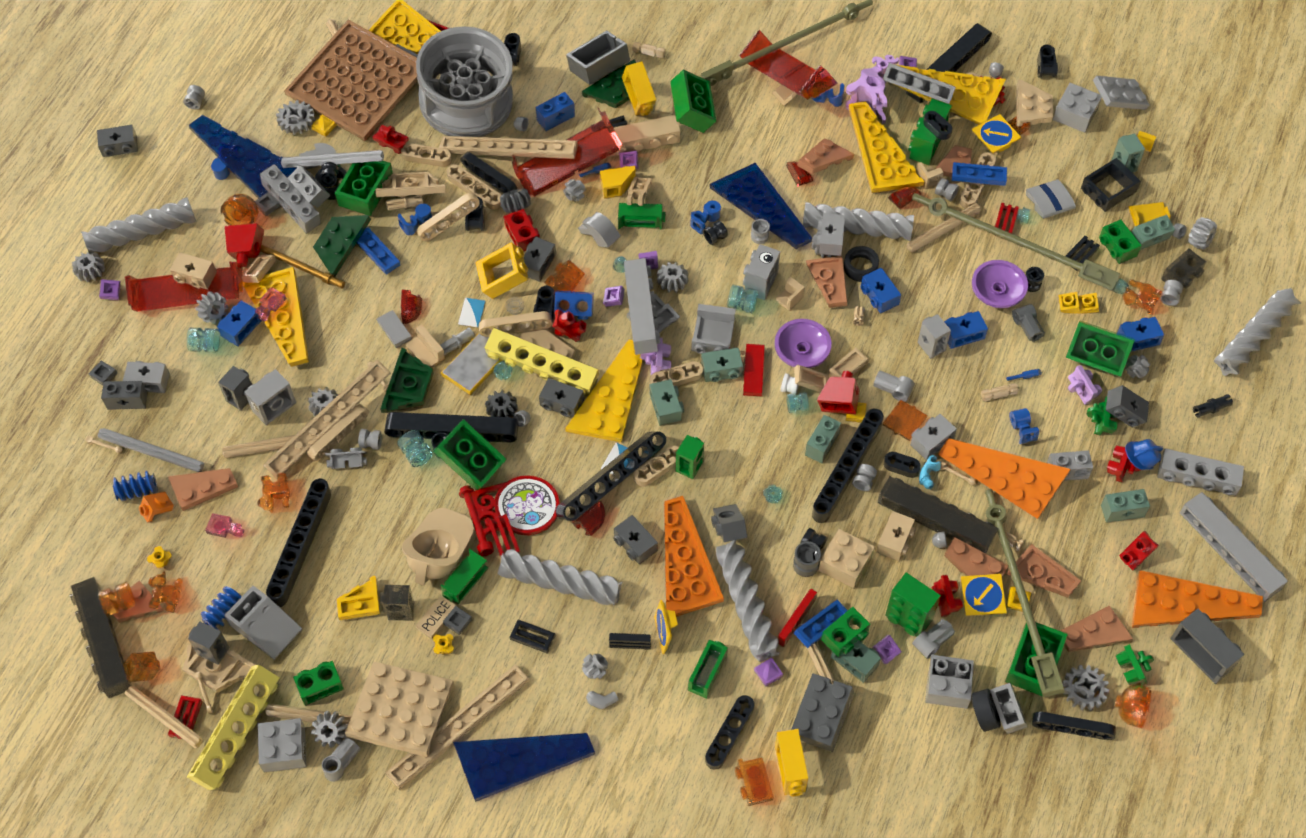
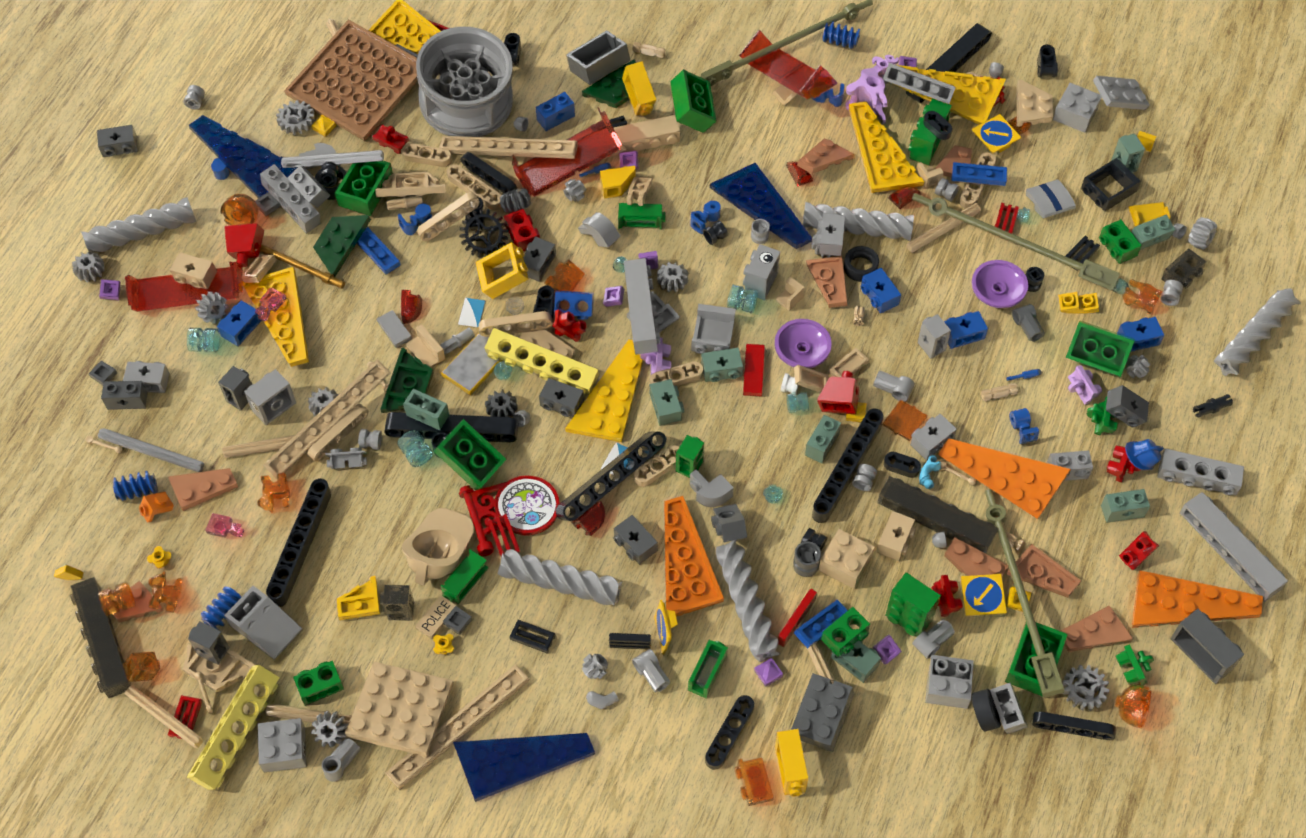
(68, 573): none -> yellow tile
(426, 409): none -> sand green brick
(492, 229): none -> black gear
(648, 666): none -> light grey piece
(712, 493): none -> light grey brick
(841, 35): none -> blue piece

